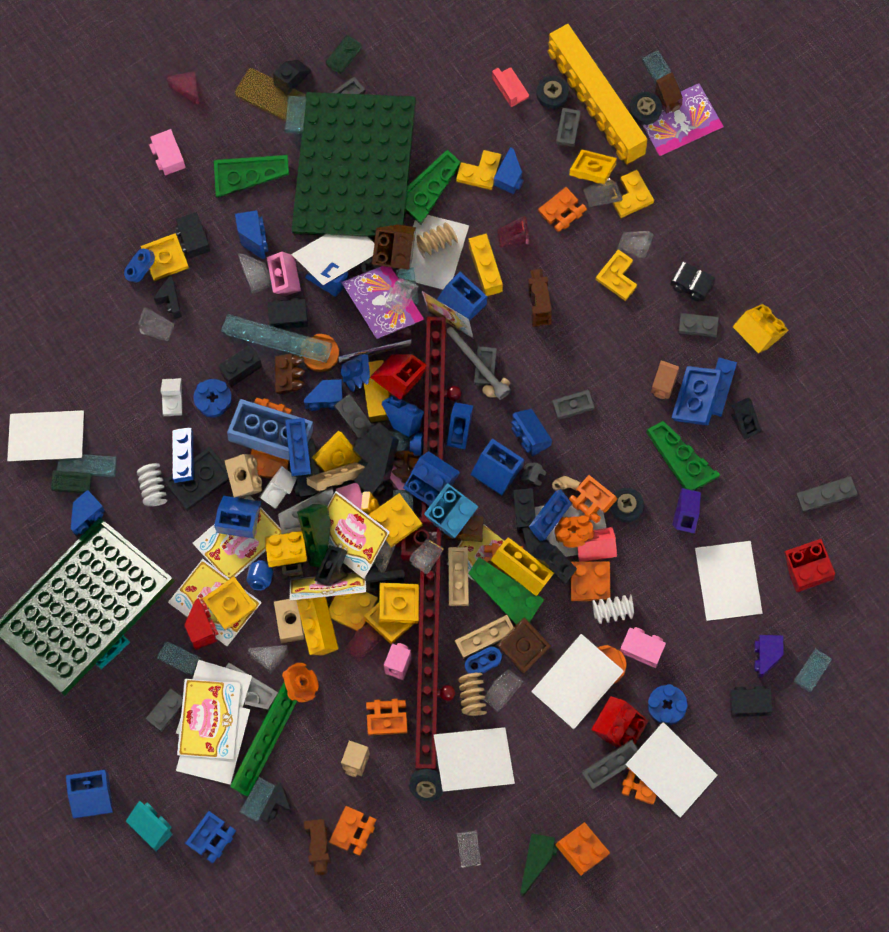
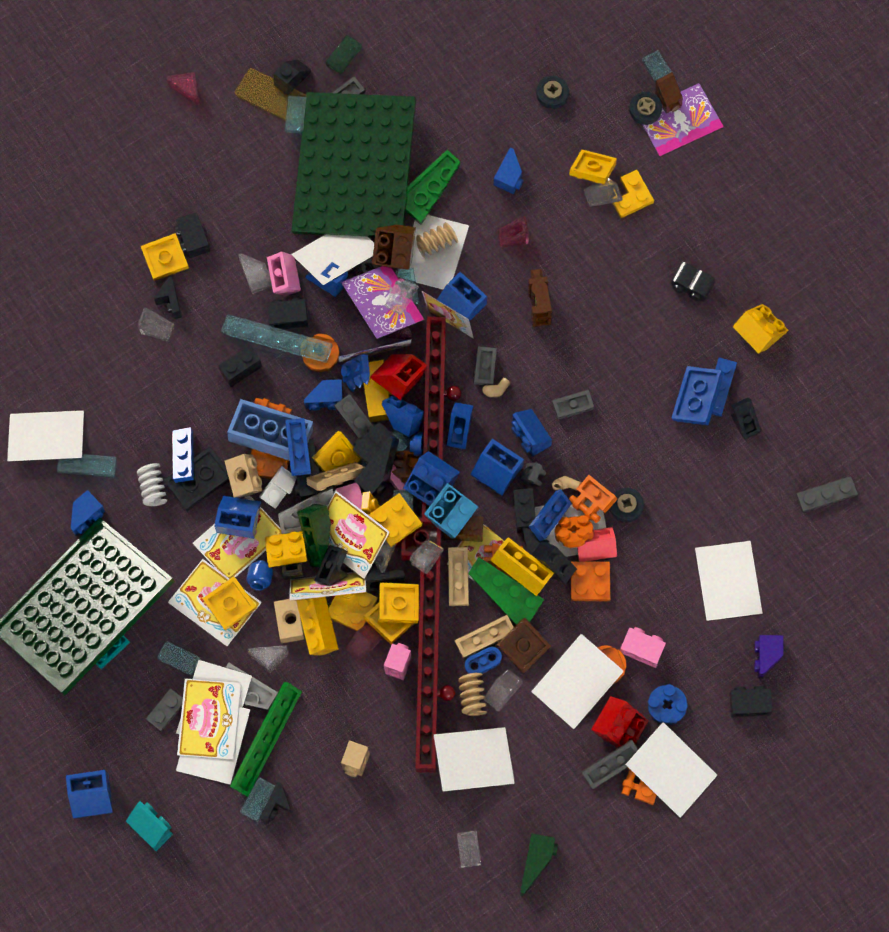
(71, 482): clear green plate -> none
(139, 266): blue plate -> none
(167, 151): bright pink brick -> none
(172, 397): white slope -> none
(199, 628): red slope -> none
(206, 832): blue plate -> none
(209, 387): blue plate -> none
(242, 173): green wing -> none
(252, 232): blue slope -> none
(287, 373): reddish brown plate -> none
(292, 678): orange plate -> none
(318, 846): reddish brown hips -> none
(347, 827): orange plate -> none
(386, 723): orange plate -> none
(426, 785): black wheel -> none
(480, 175): yellow plate -> none
(485, 265): yellow brick -> none
(501, 390): light grey piece -> none
(510, 86): coral panel -> none
(560, 204): orange plate -> none
(568, 127): dark grey plate -> none
(582, 848): orange plate -> none
(597, 94): yellow brick -> none
(612, 275): yellow plate -> none
(613, 609): white piece -> none
(636, 243): clear slope -> none
(665, 380): nougat slope -> none
(682, 460): green wing -> none
(687, 510): dark purple slope -> none
(698, 325): dark grey plate -> none
(809, 565): red slope -> none
(812, 670): clear light blue plate -> none

